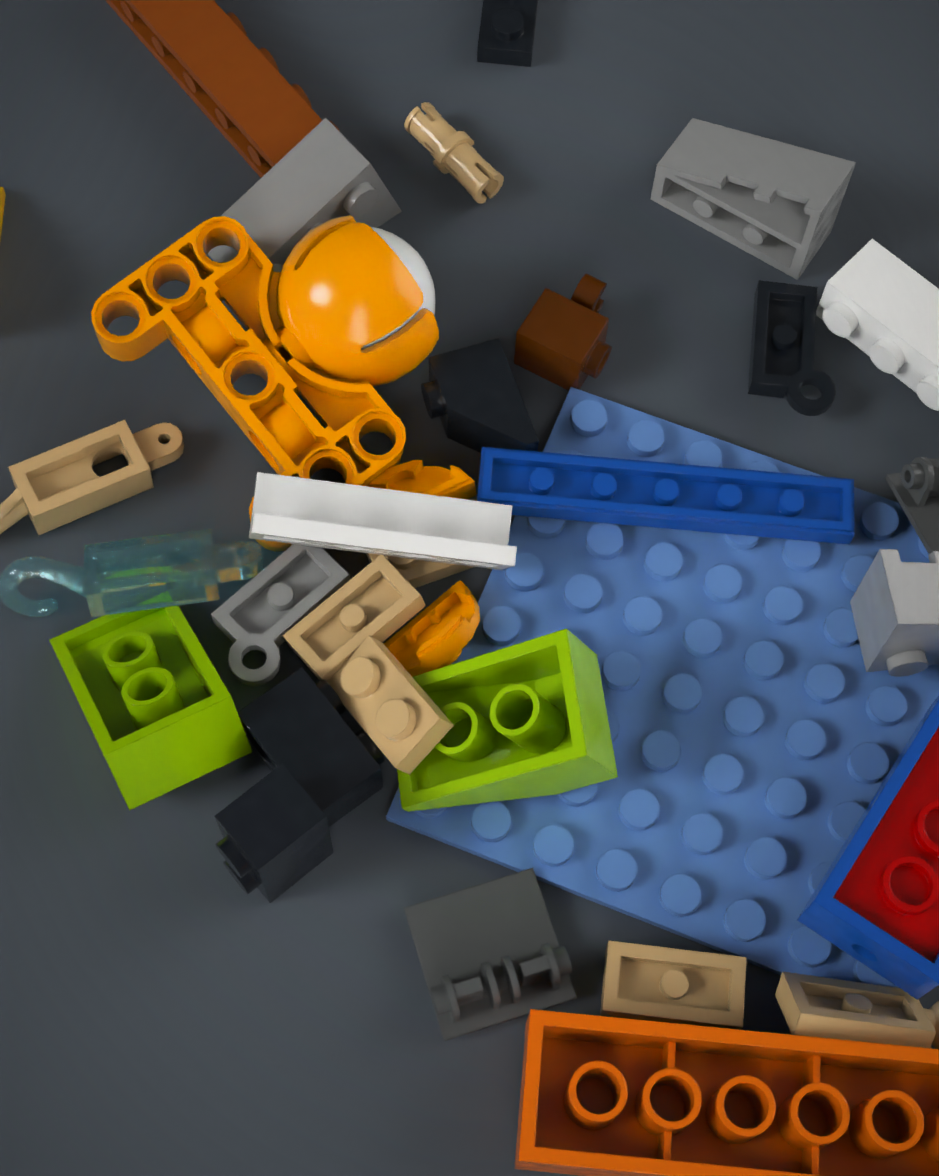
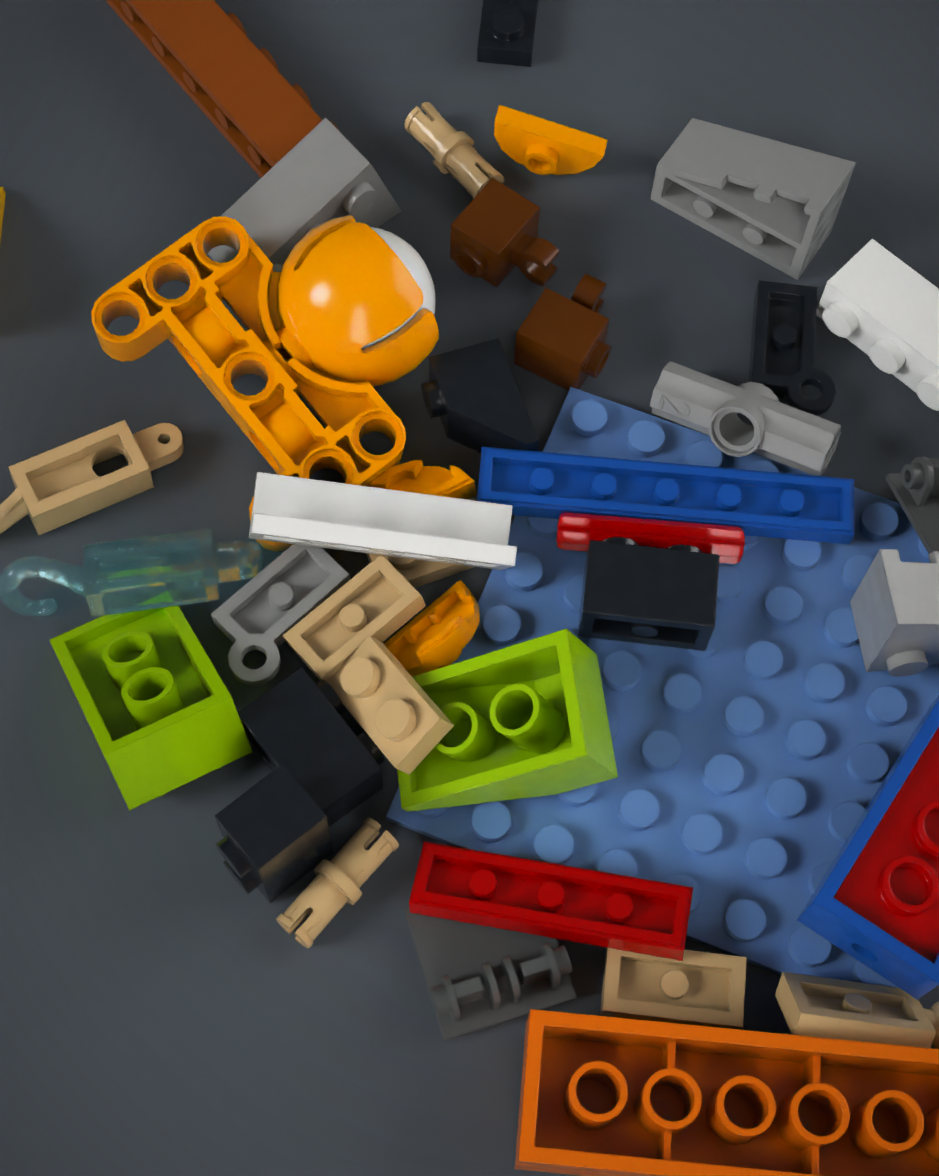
(337, 882): none -> tan pin
(501, 233): none -> reddish brown brick
(546, 145): none -> light orange plate
(552, 900): none -> red tile
(577, 529): none -> red axle
(649, 594): none -> black brick
(777, 428): none -> light grey piece

